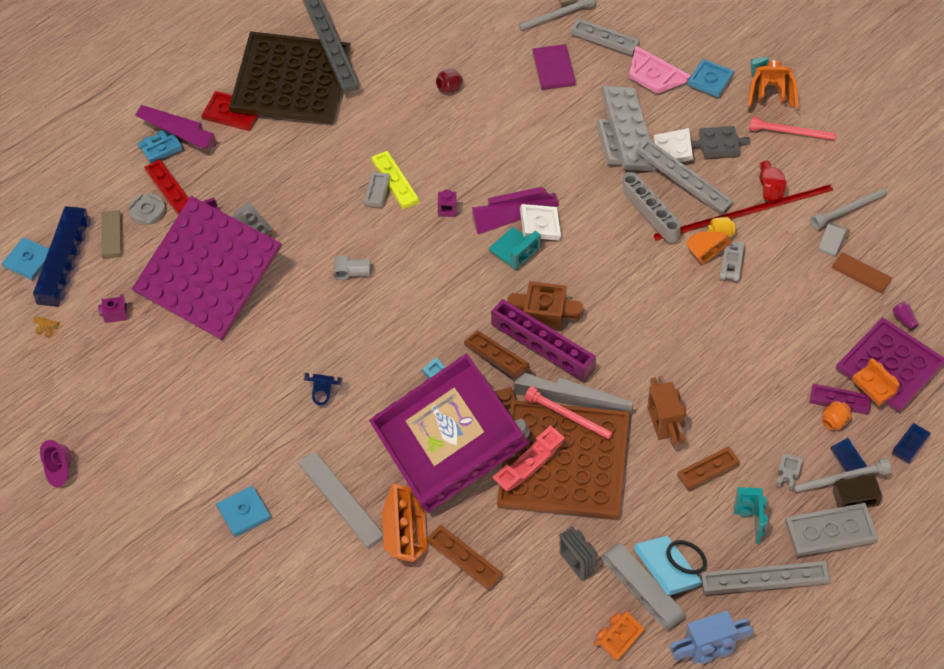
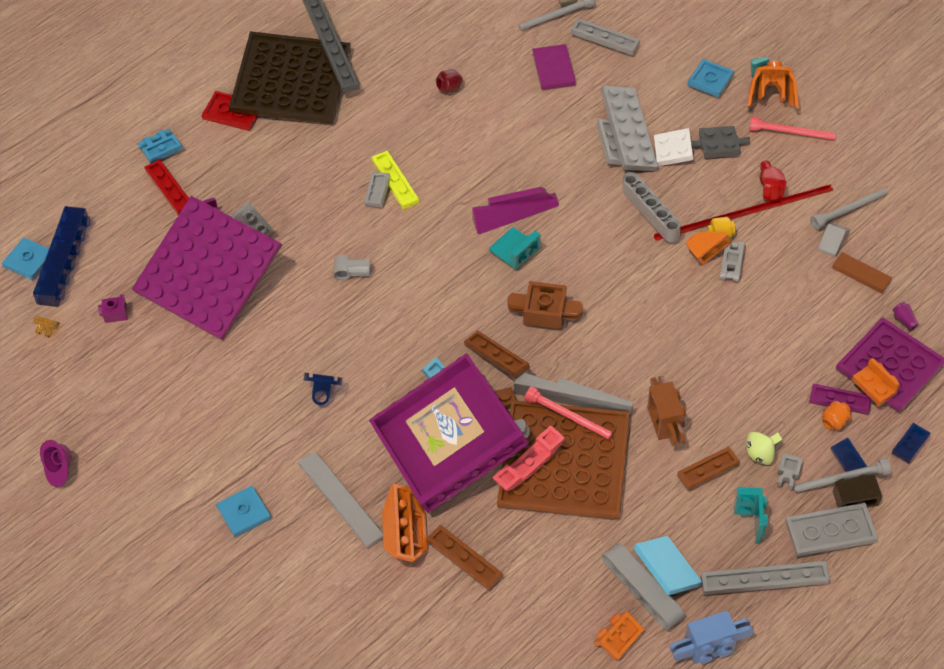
(111, 234): dark tan tile -> none
(147, 209): light grey tile -> none
(179, 126): magenta wedge -> none
(447, 198): magenta brick -> none
(540, 219): white plate -> none
(543, 340): magenta brick -> none
(578, 553): dark grey brick -> none
(655, 73): bright pink wing -> none
(682, 542): black piece -> none
(684, 176): light grey tile -> none
(761, 447): none -> yellowish green piece

